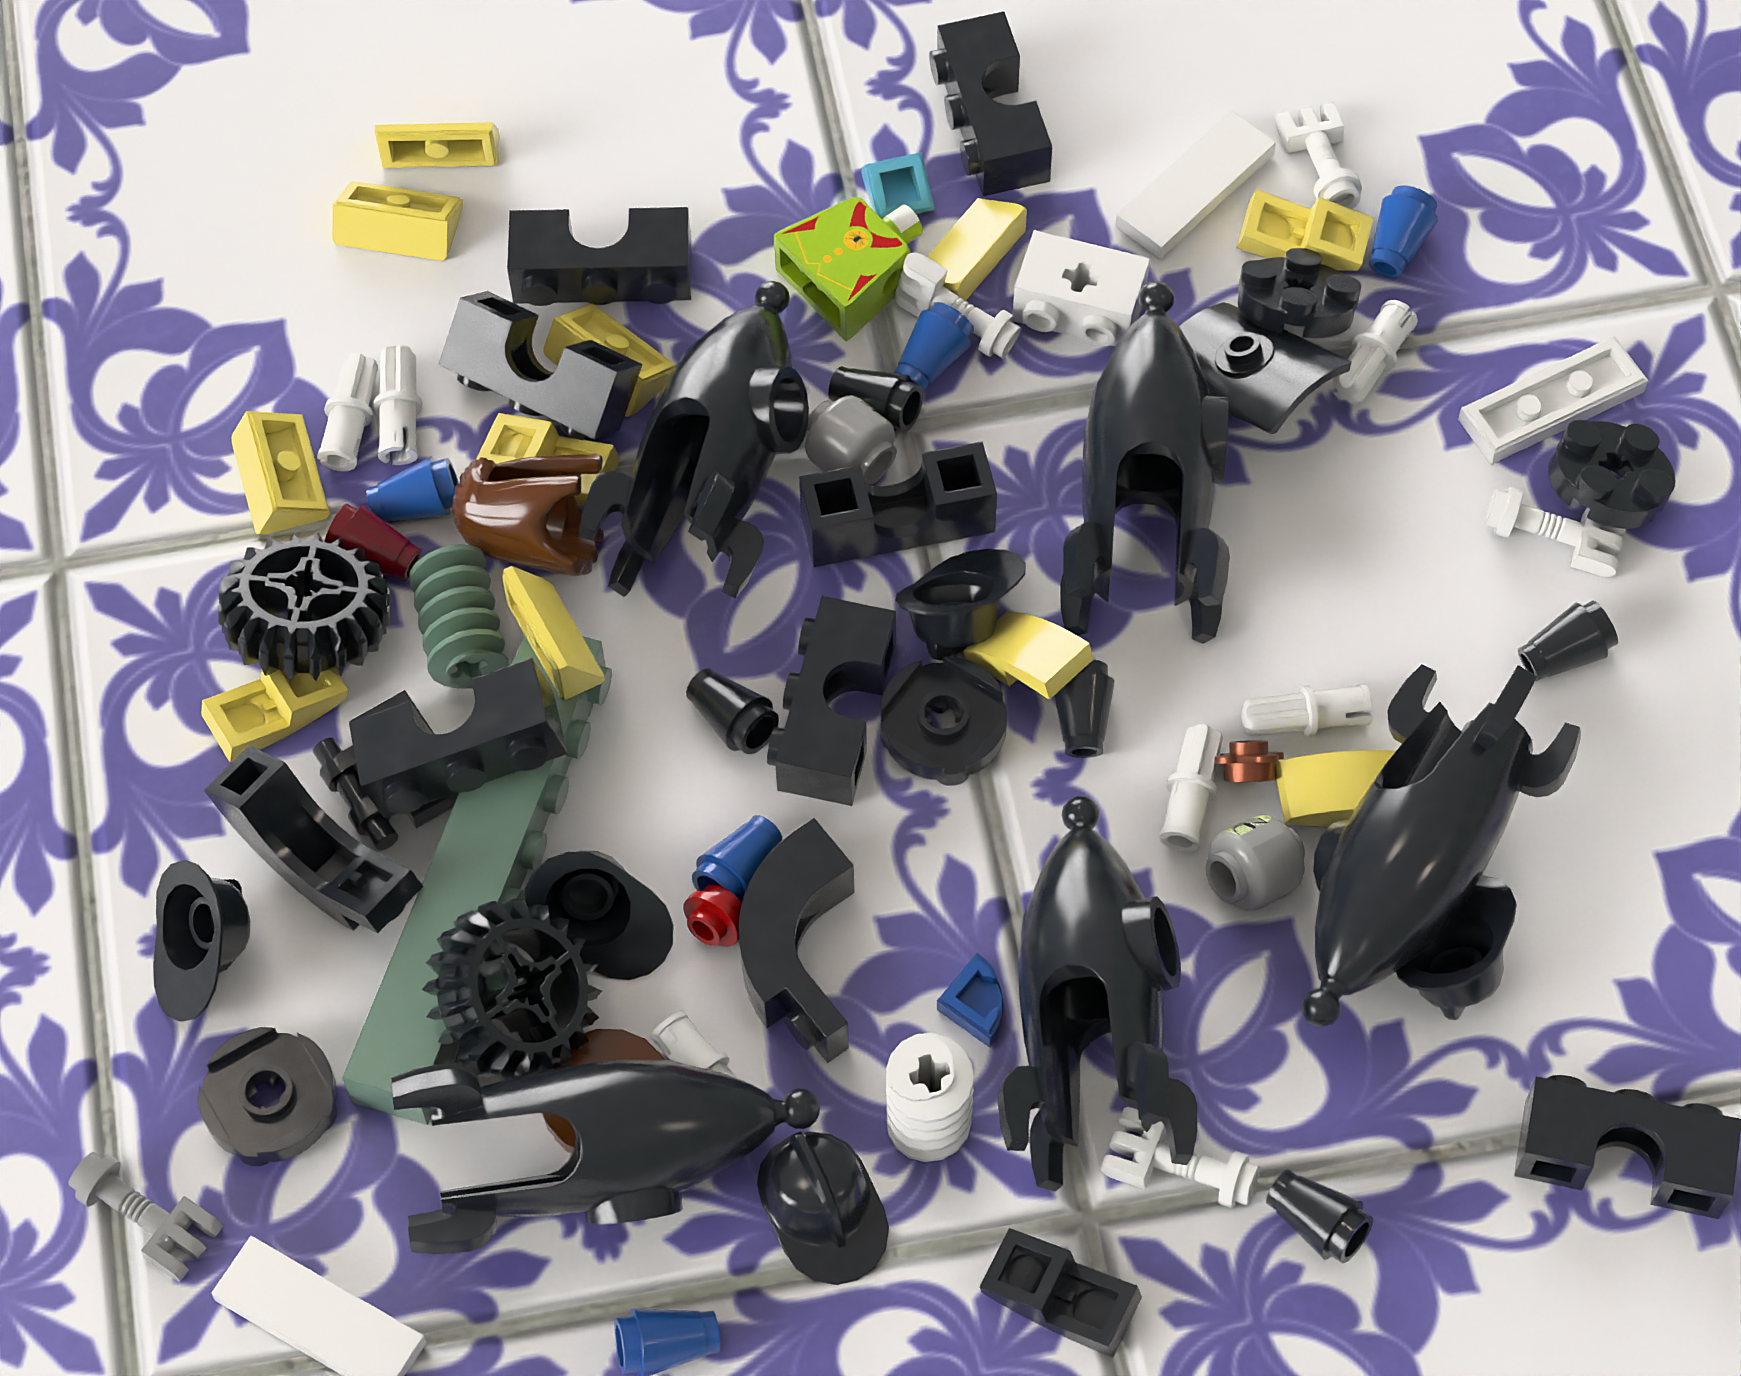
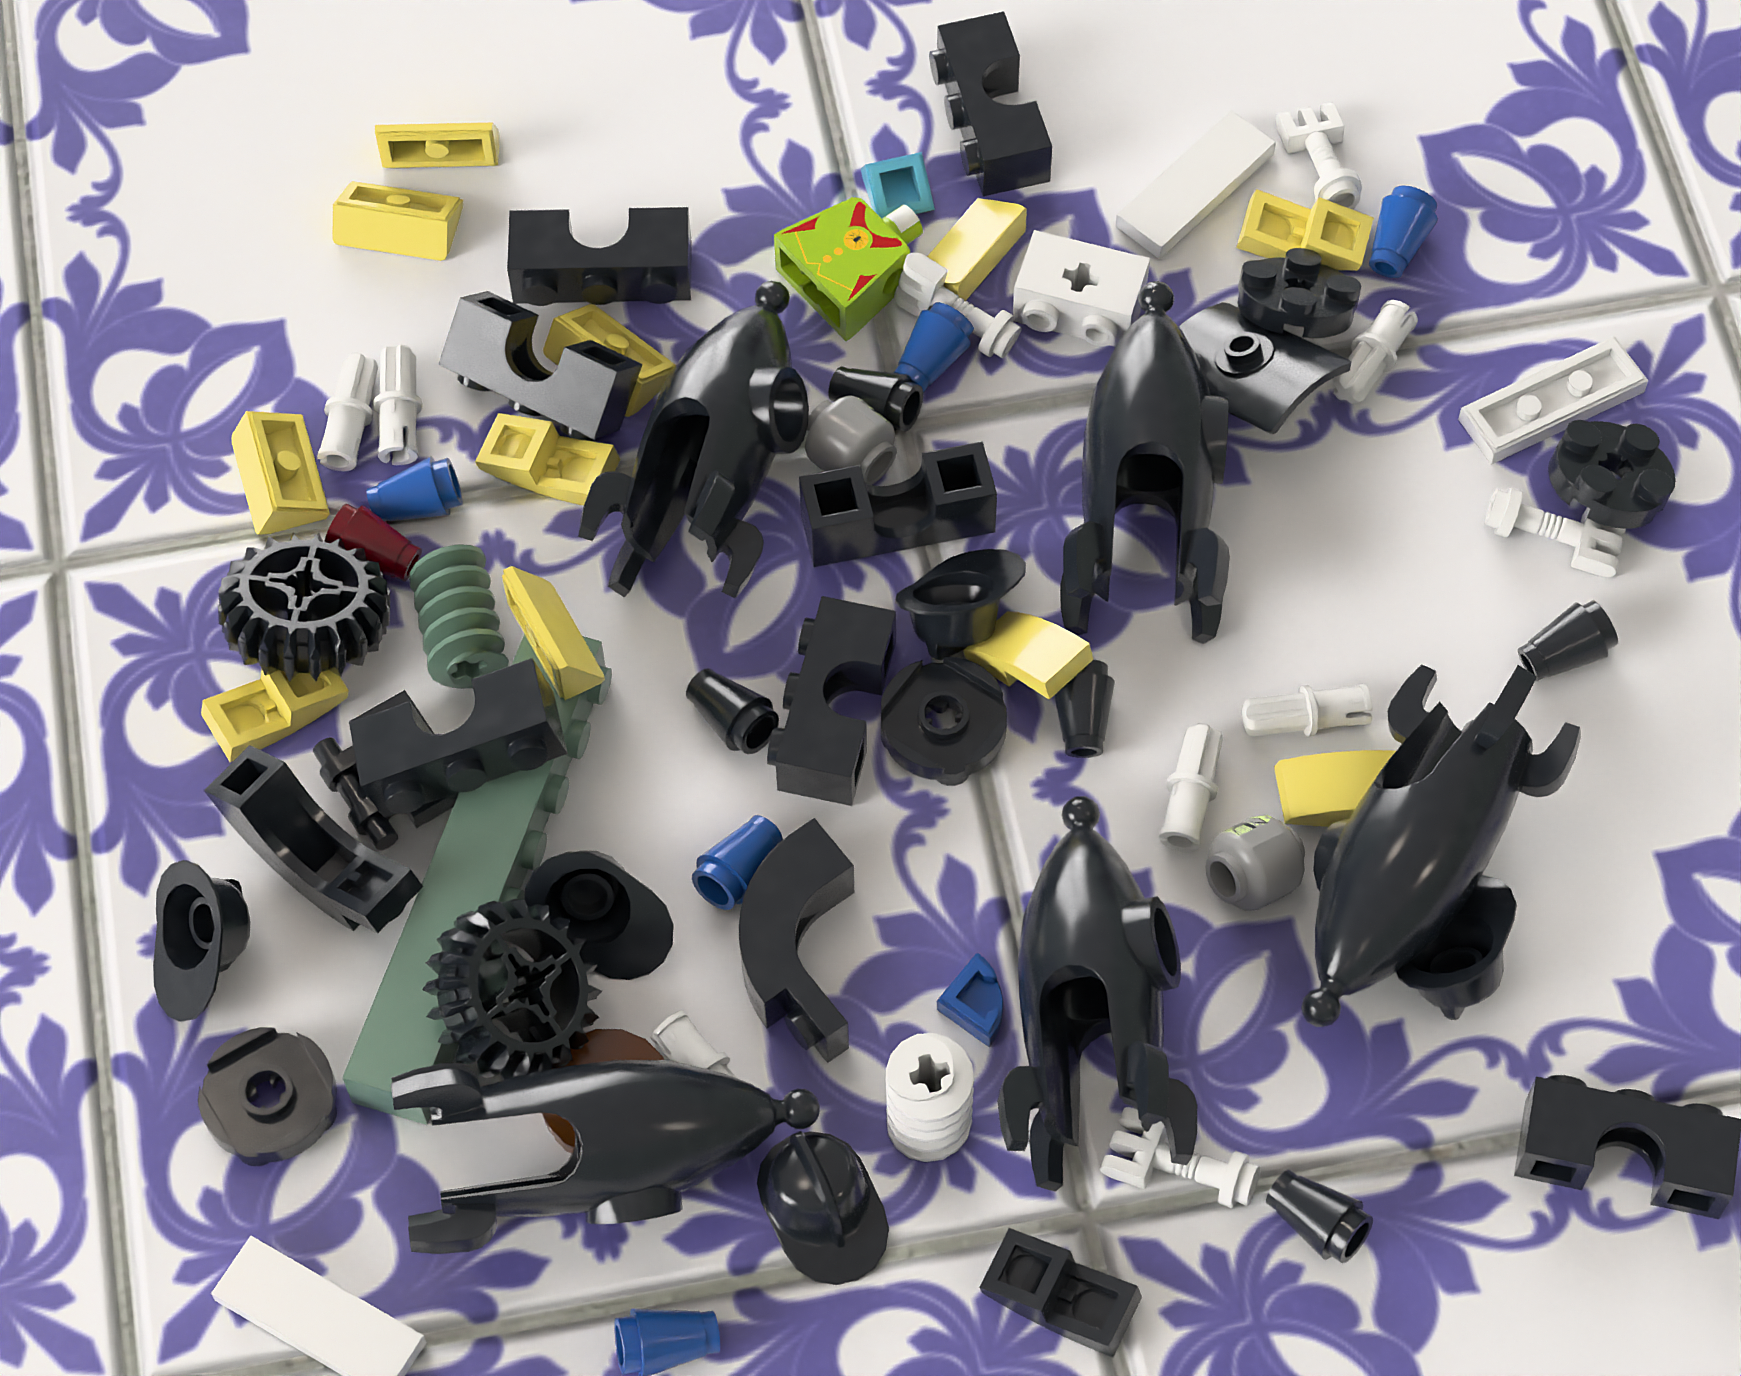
(97, 1179): light grey hinge -> none
(528, 511): reddish brown hair -> none
(713, 916): red plate -> none
(1249, 761): copper plate -> none

